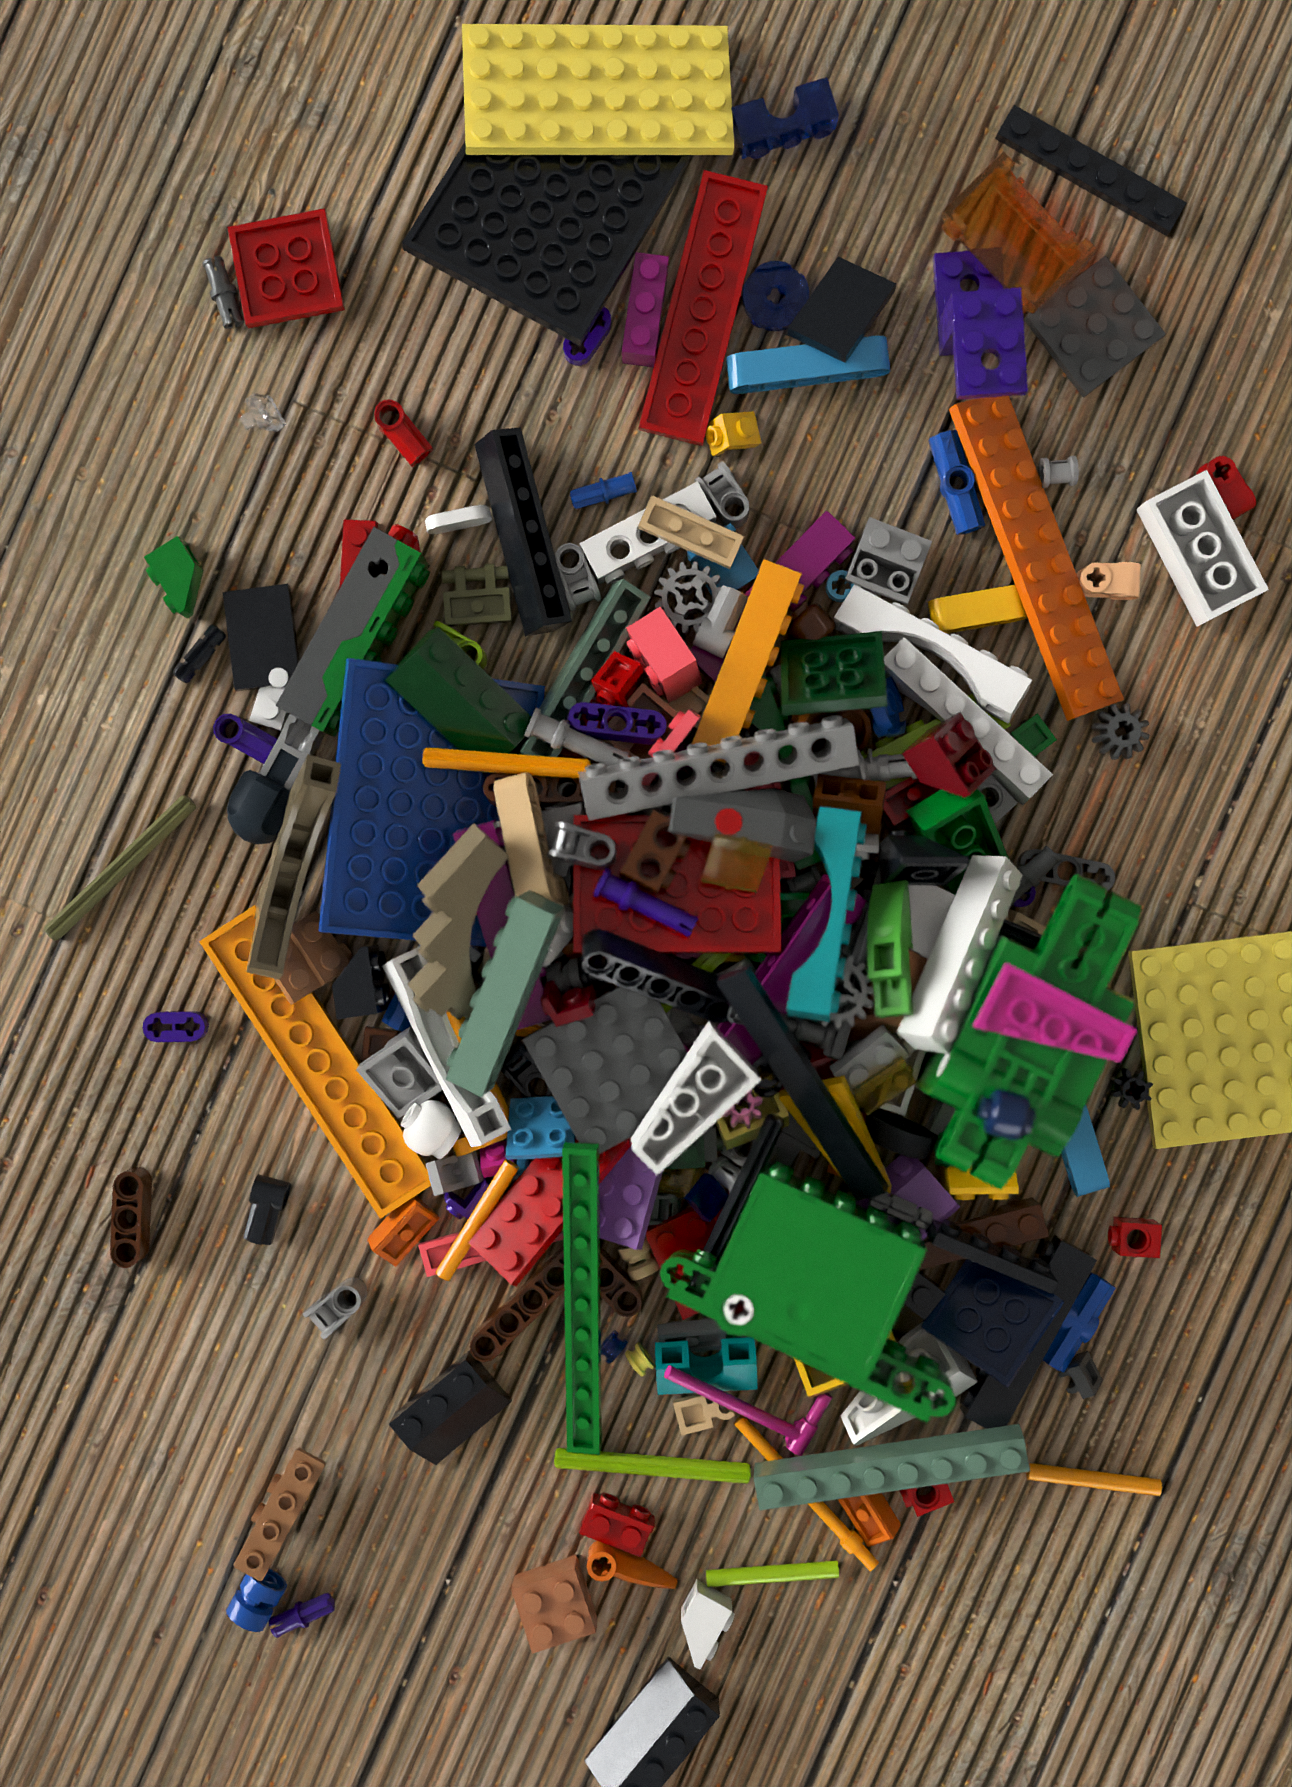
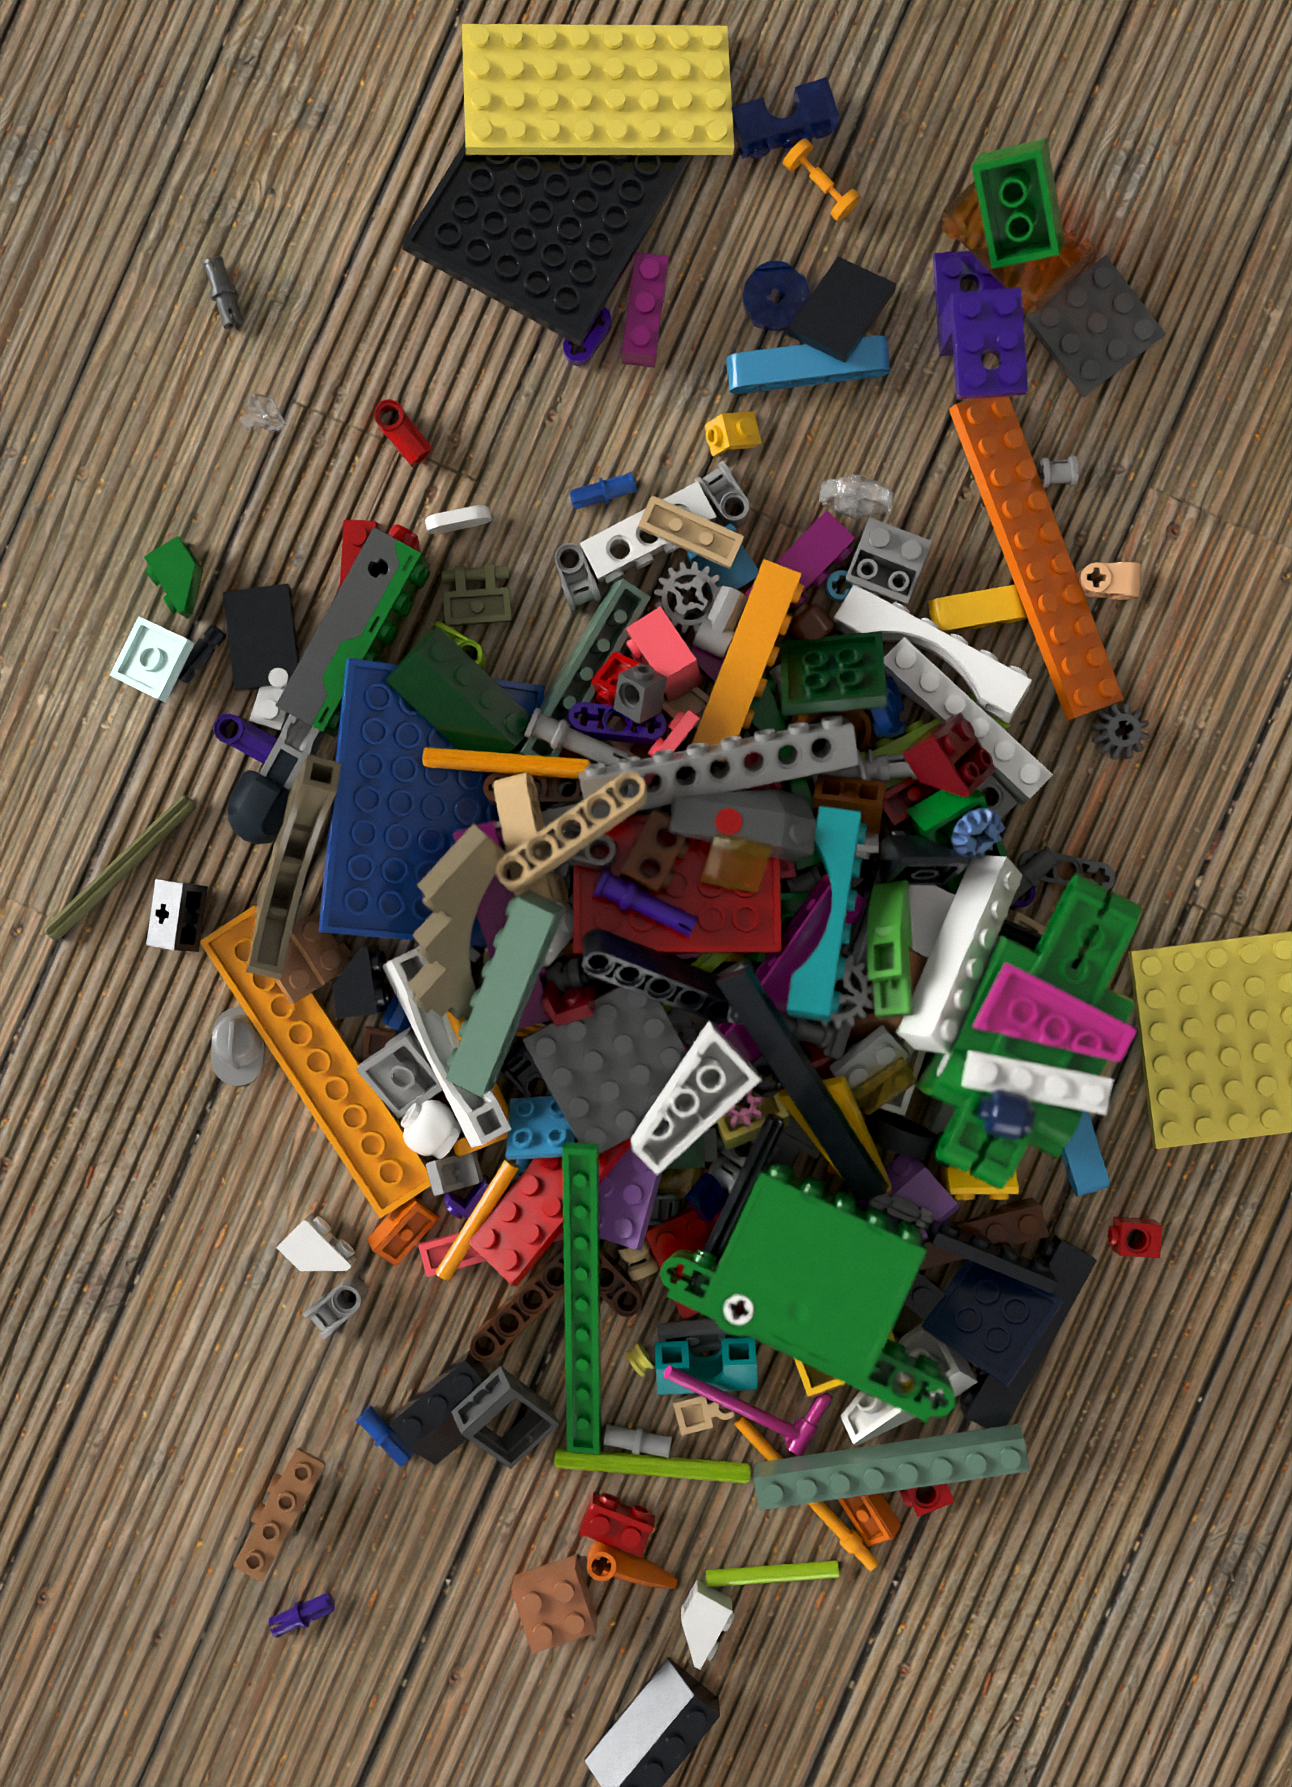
(121, 1229): reddish brown beam -> none
(152, 659): none -> light aqua plate
(175, 1034): dark purple beam -> none
(177, 915): none -> black brick
(236, 1048): none -> light grey piece
(255, 1601): blue wheel -> none
(267, 1200): black piece -> none
(286, 268): red plate -> none
(315, 1248): none -> white slope
(384, 1436): none -> blue axle
(488, 1401): none -> dark grey window
(492, 1158): dark pink plate -> none
(522, 531): black brick -> none
(581, 816): none -> tan beam
(612, 1346): clear blue bush -> none
(637, 1440): none -> light grey pin
(640, 693): none -> dark grey brick
(703, 308): red plate -> none
(798, 156): none -> light orange wheel
(856, 496): none -> clear gear
(952, 462): blue piece -> none
(974, 823): none -> medium blue gear
(1018, 203): none -> green brick
(1033, 735): green plate -> none
(1038, 1082): none -> white plate
(1080, 1322): blue piece -> none
(1084, 1374): dark grey tile -> none
(1090, 170): black plate -> none
(1094, 1479): light orange piece -> none
(1138, 1093): black gear -> none
(1201, 548): white brick -> none
(1230, 485): red piece -> none

